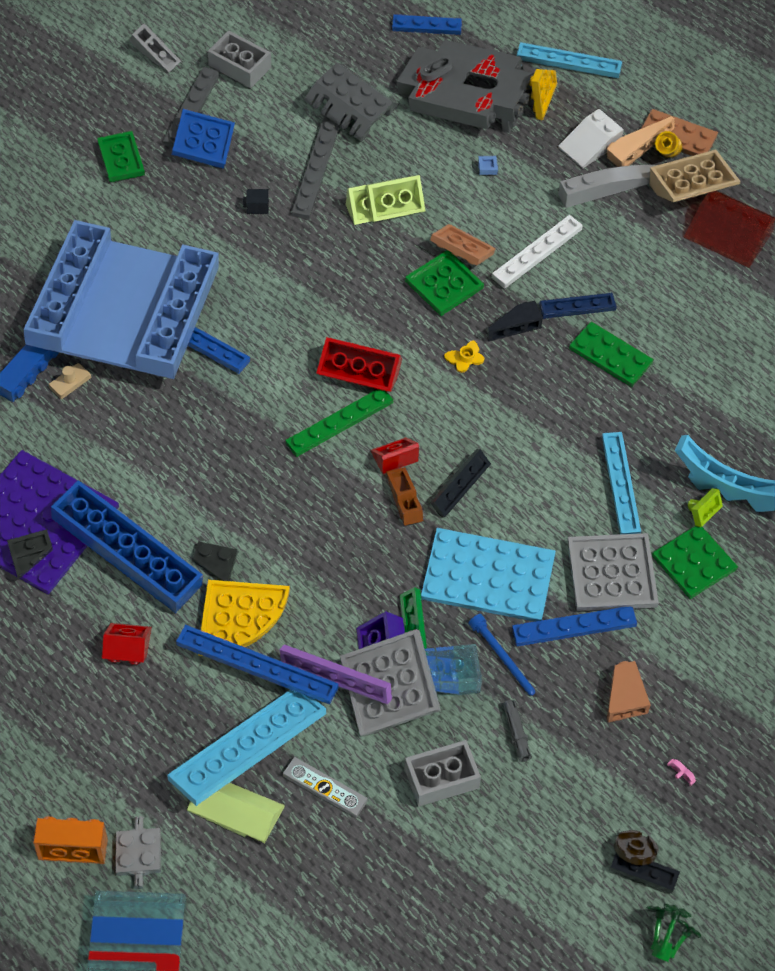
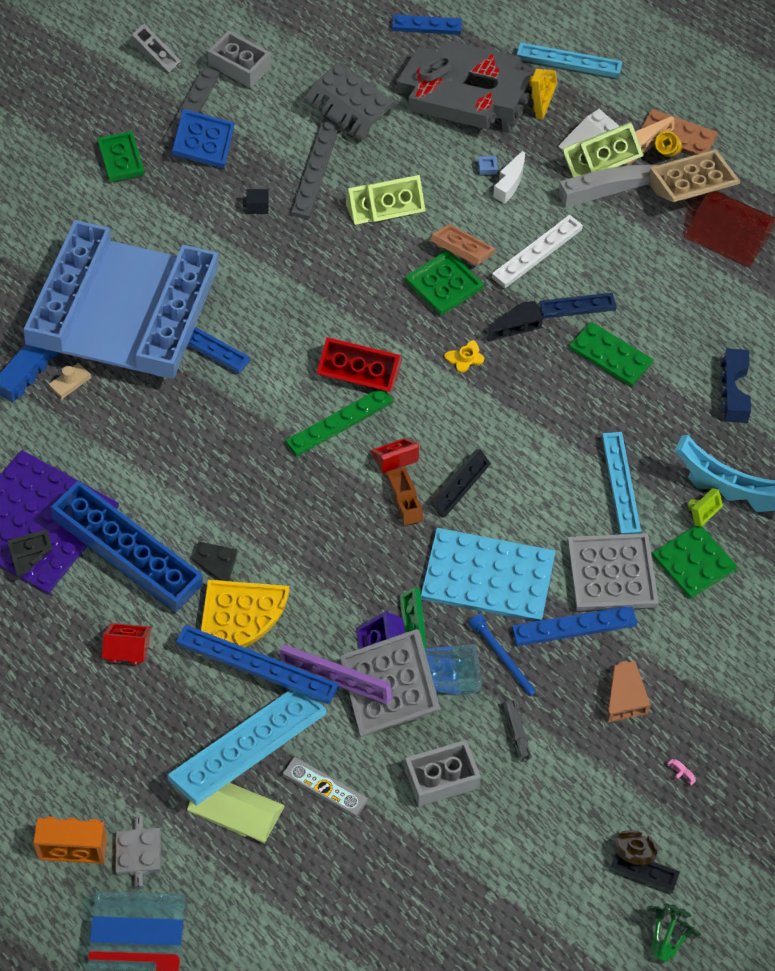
(509, 179): none -> white slope
(603, 151): none -> yellowish green slope
(736, 403): none -> dark blue arch

